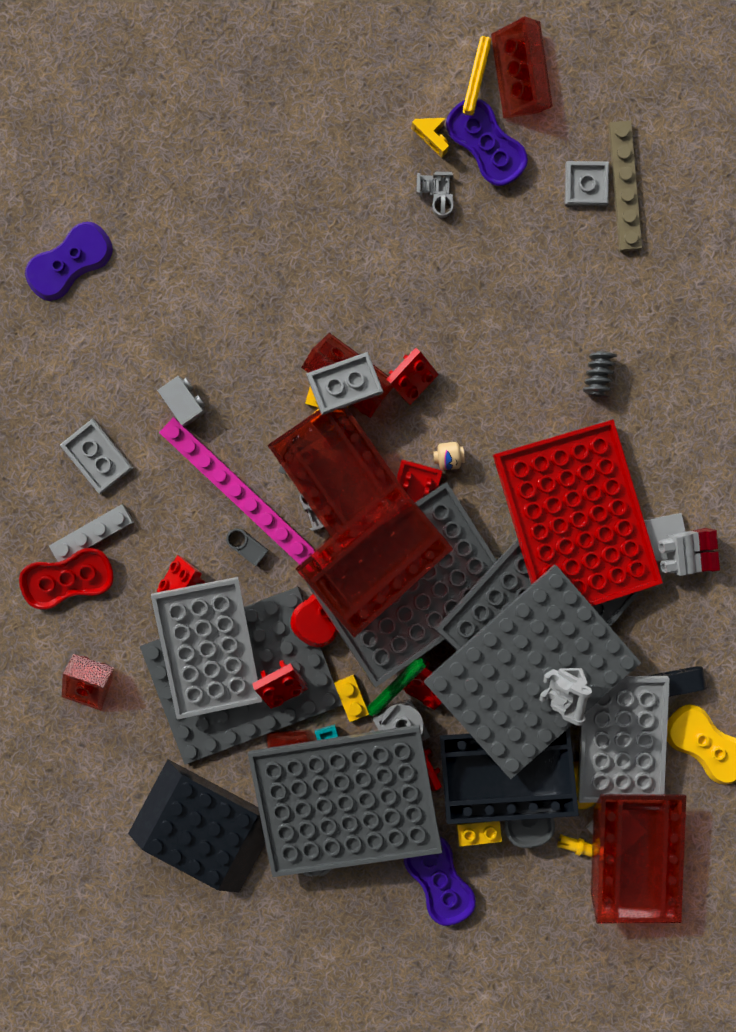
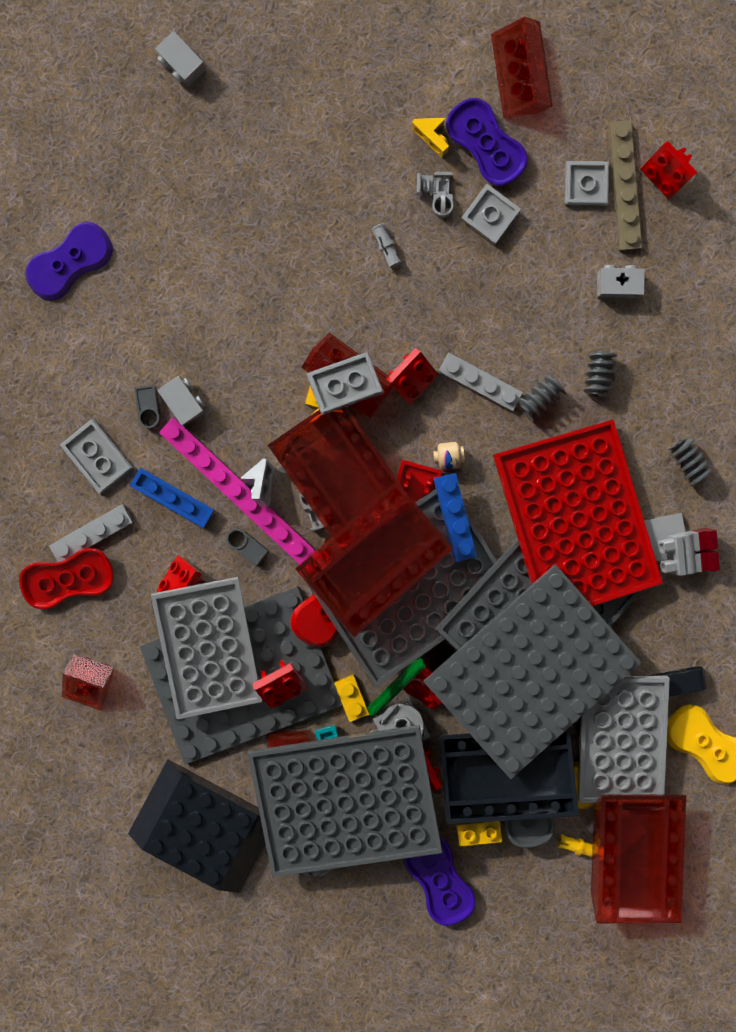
(147, 400): none -> dark grey piece
(172, 497): none -> blue plate
(180, 59): none -> light grey brick
(260, 479): none -> light grey slope
(386, 245): none -> light grey pin
(455, 517): none -> blue plate
(477, 75): yellow axle -> none
(480, 382): none -> light grey plate
(490, 214): none -> light grey plate
(540, 397): none -> dark grey piece
(568, 693): light grey piece -> none
(610, 288): none -> light grey brick
(669, 169): none -> red plate
(690, 460): none -> dark grey piece

